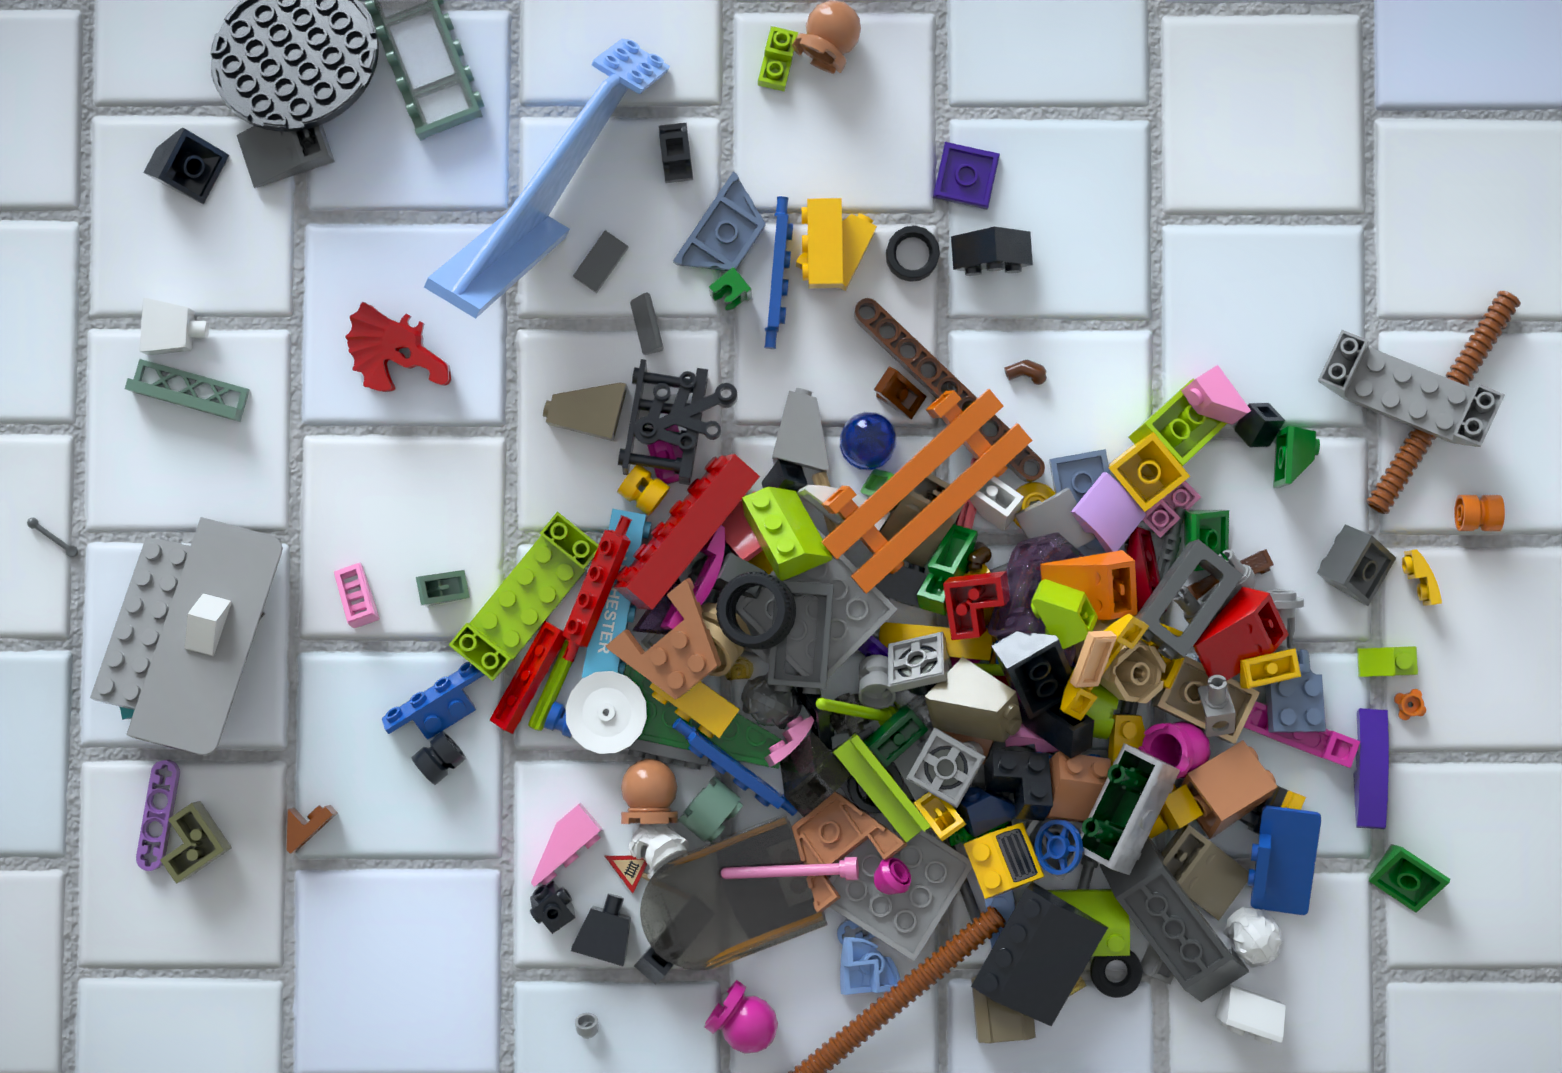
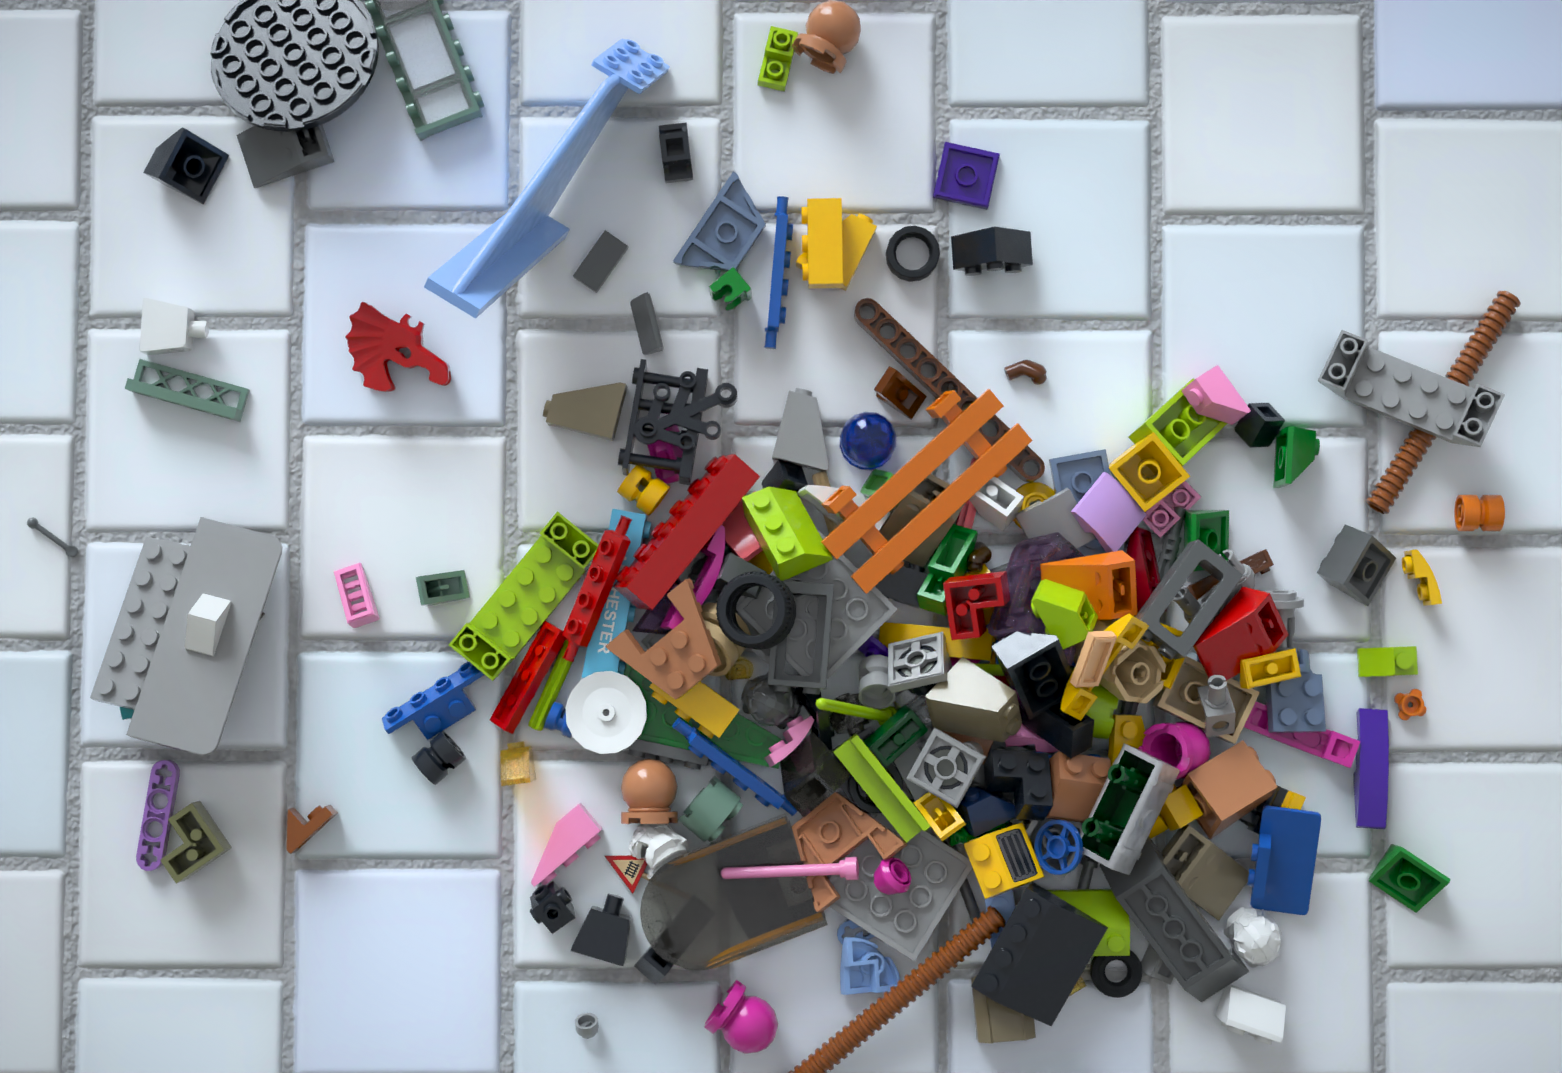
(517, 764): none -> clear yellow slope

